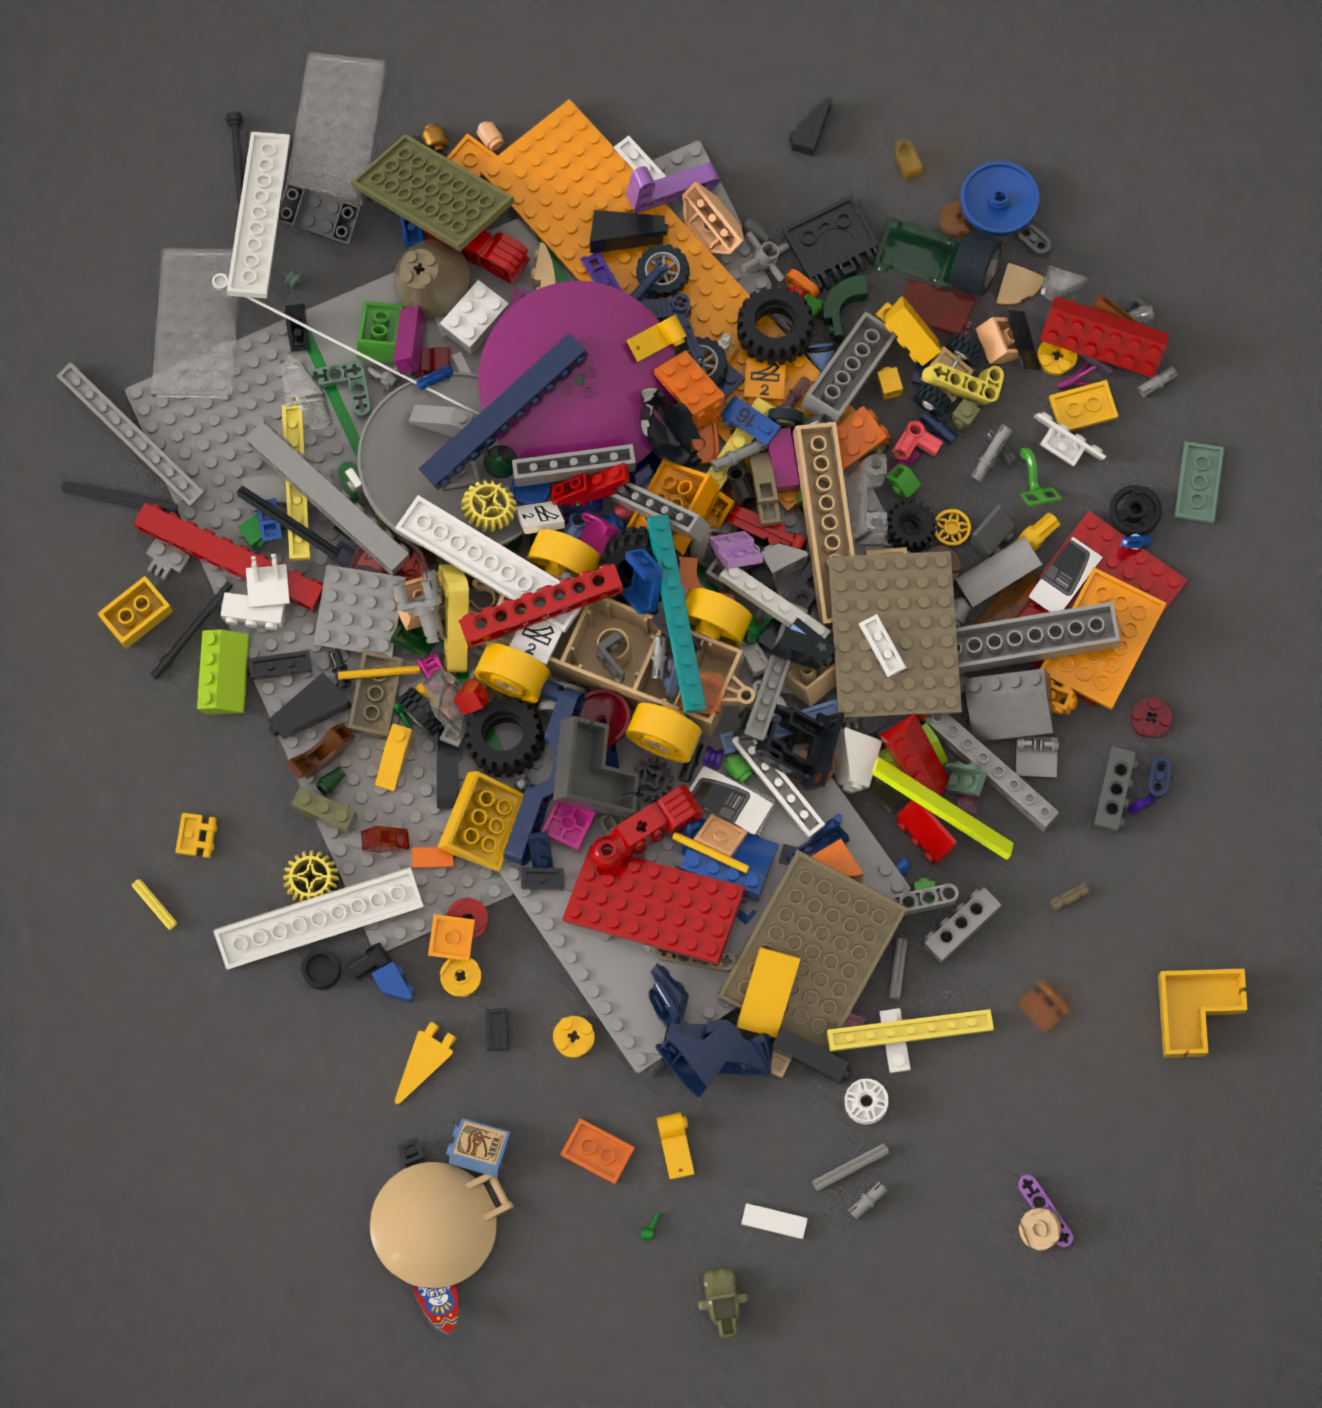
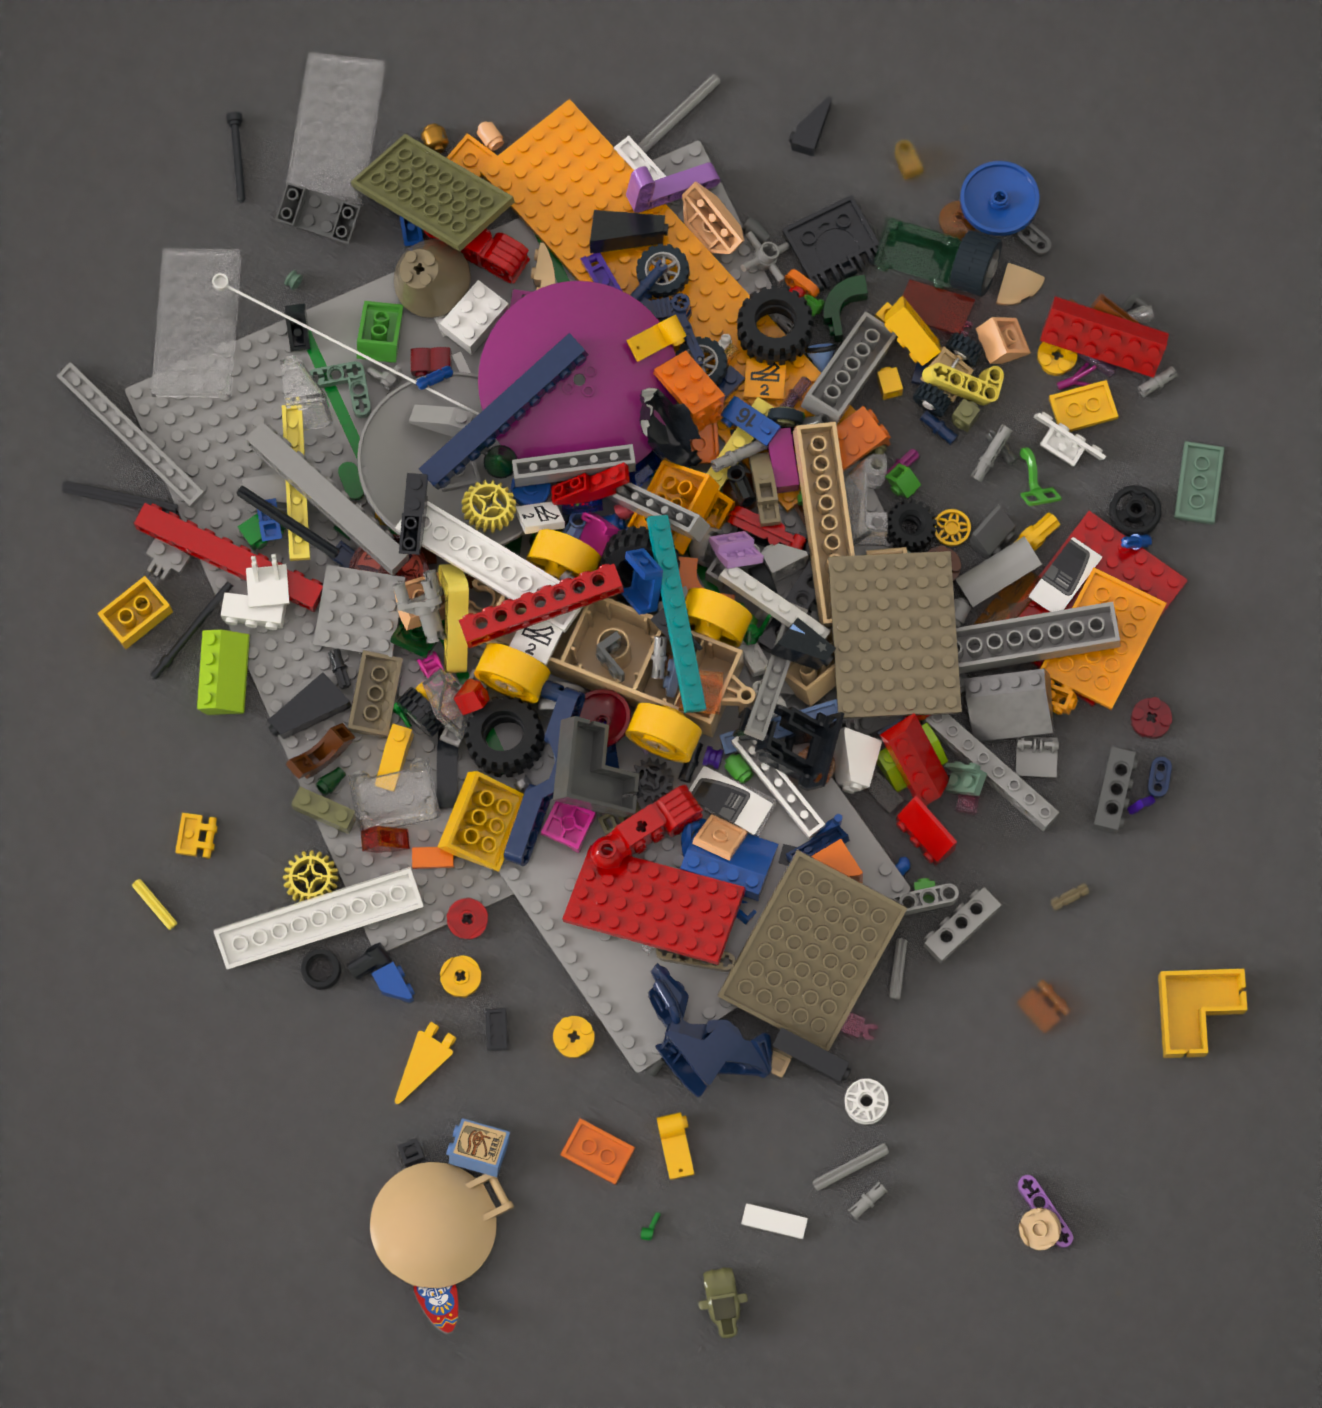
(258, 215): white plate -> none
(280, 664): black plate -> none
(354, 483): white plate -> none
(378, 672): yellow bar -> none
(395, 797): none -> clear windscreen
(409, 339): magenta brick -> none
(414, 514): none -> black slope
(451, 937): light orange tile -> none
(540, 850): dark blue plate -> none
(542, 878): black plate -> none
(679, 113): none -> light grey axle
(710, 852): yellow bar -> none
(768, 992): yellow tile -> none
(882, 646): white tile -> none
(896, 1053): white plate -> none
(910, 1030): light yellow plate -> none
(916, 436): coral piece -> none
(942, 808): neon yellow tile -> none
(1023, 339): black piece -> none
(1061, 283): clear slope -> none

